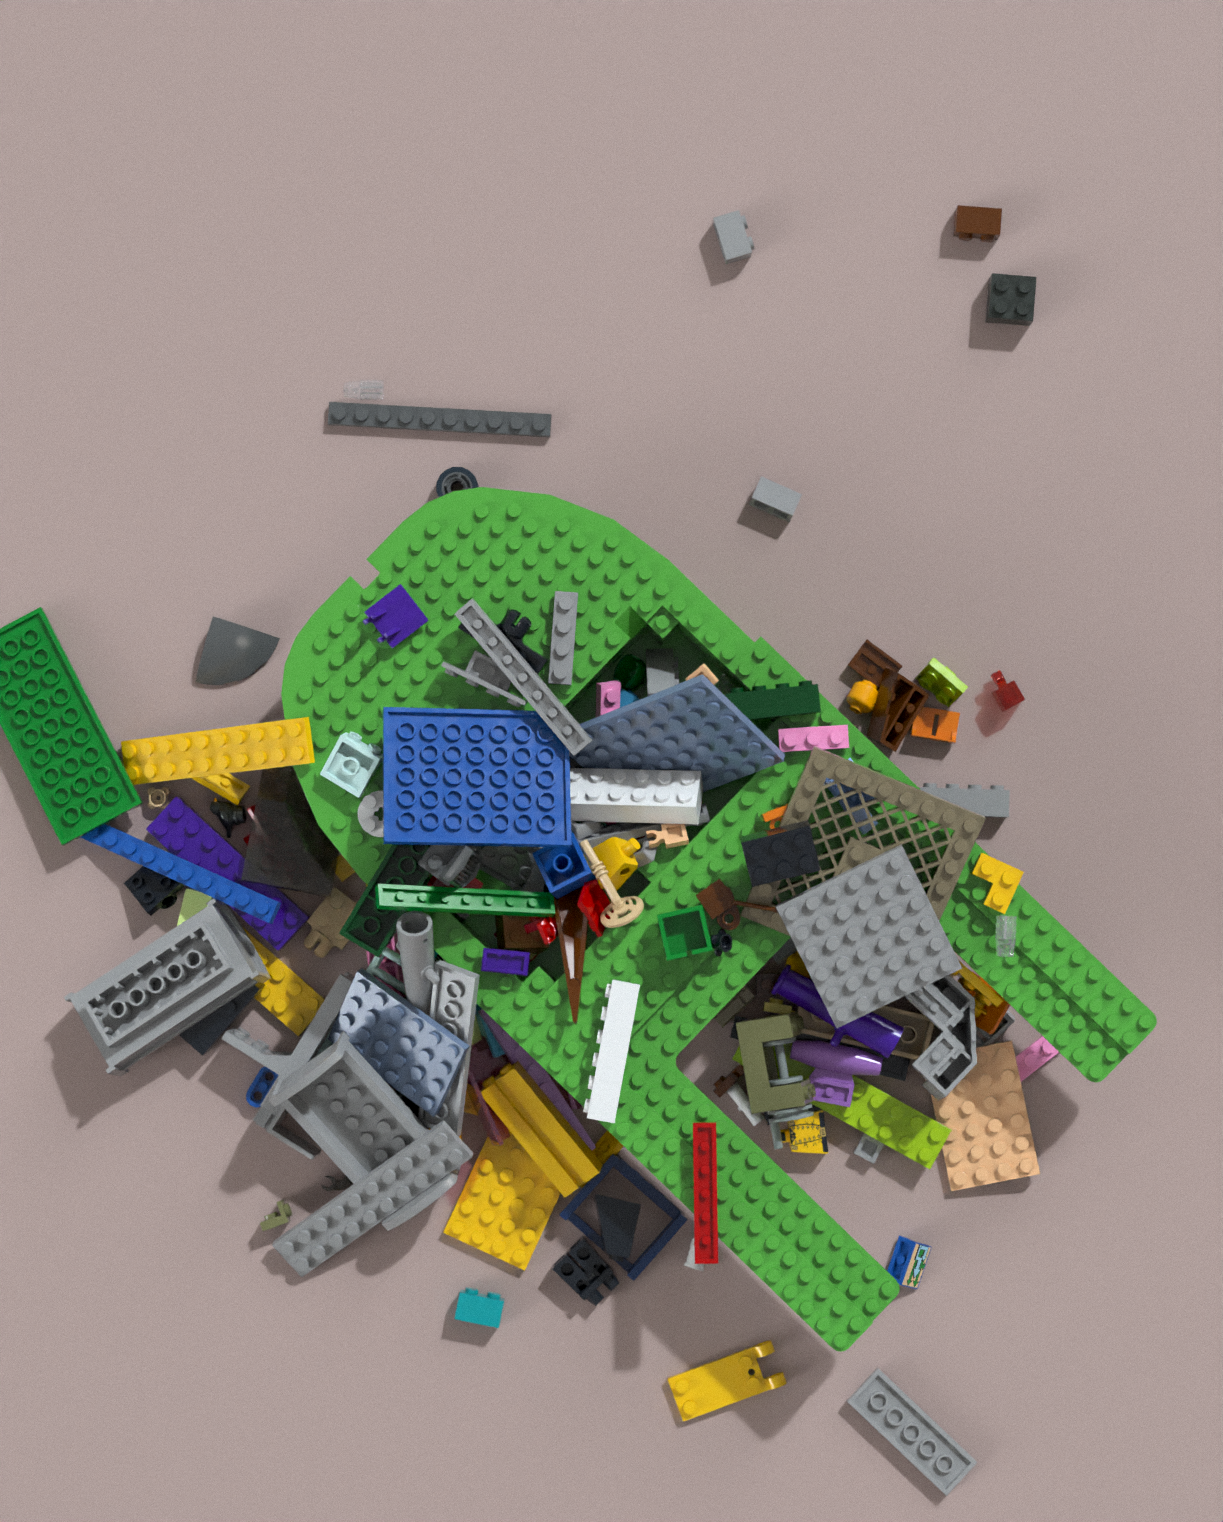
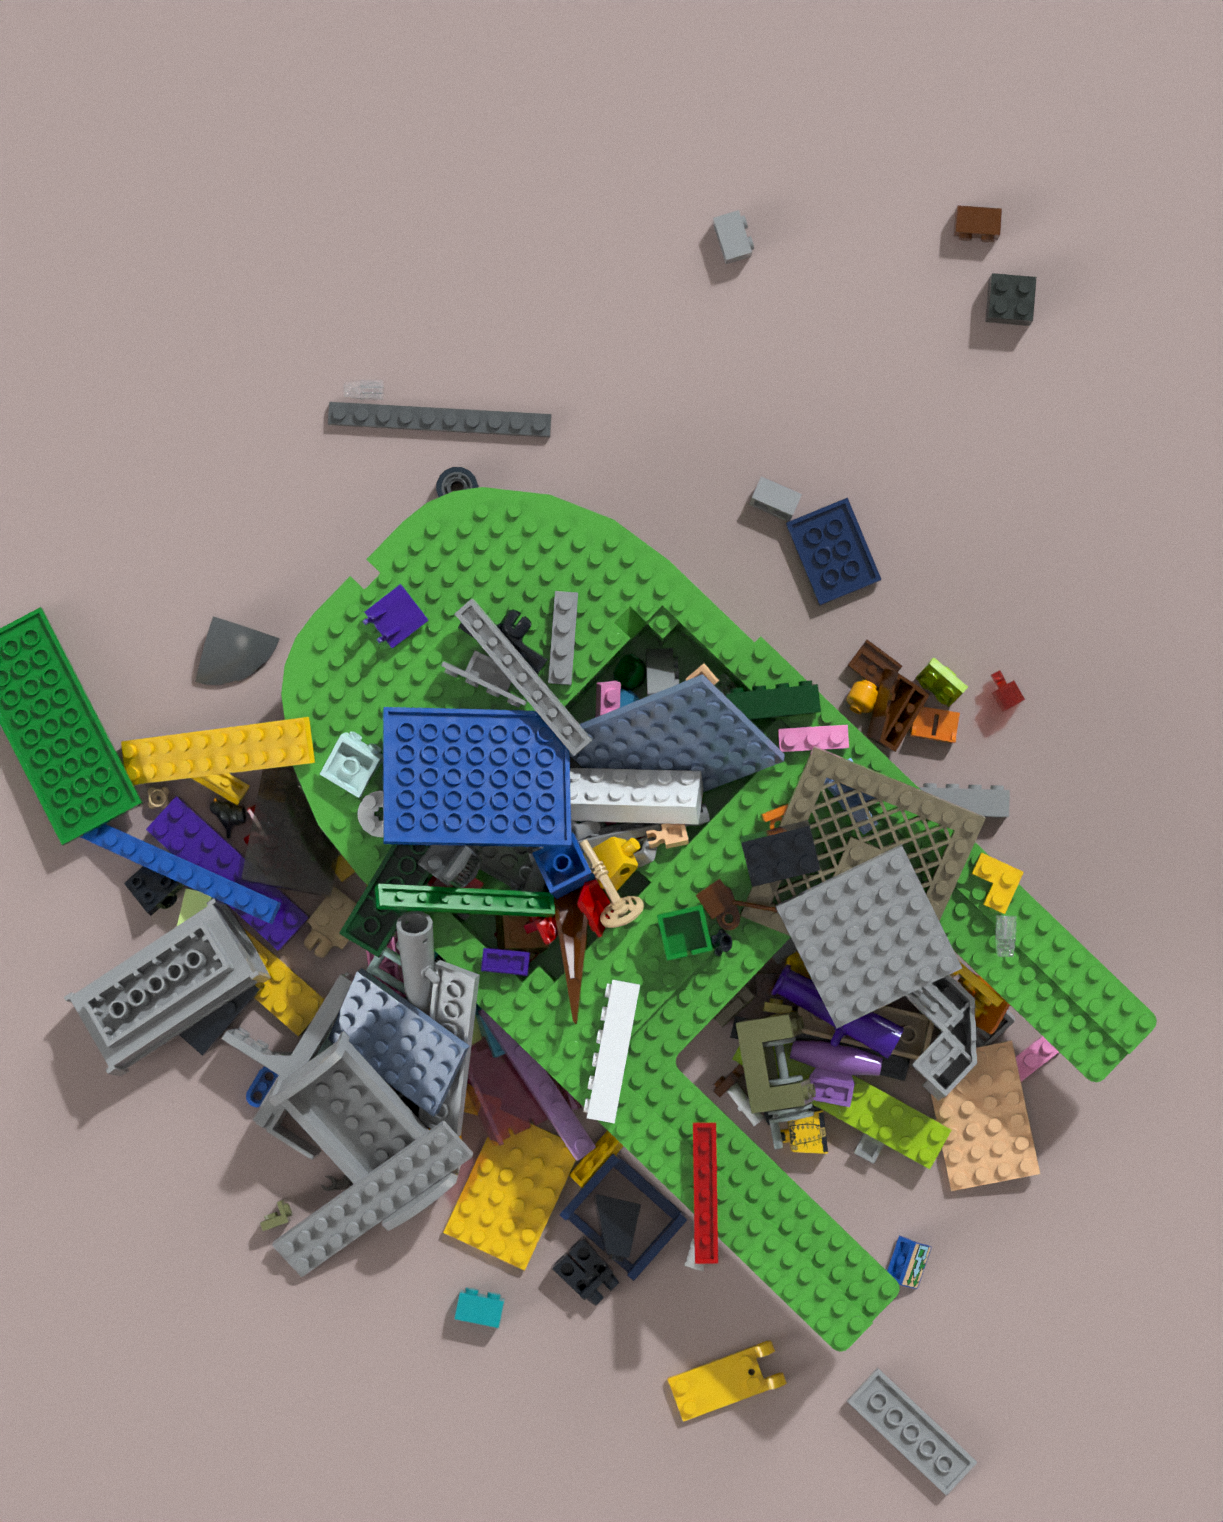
(540, 1128): yellow brick -> none
(833, 551): none -> dark blue plate

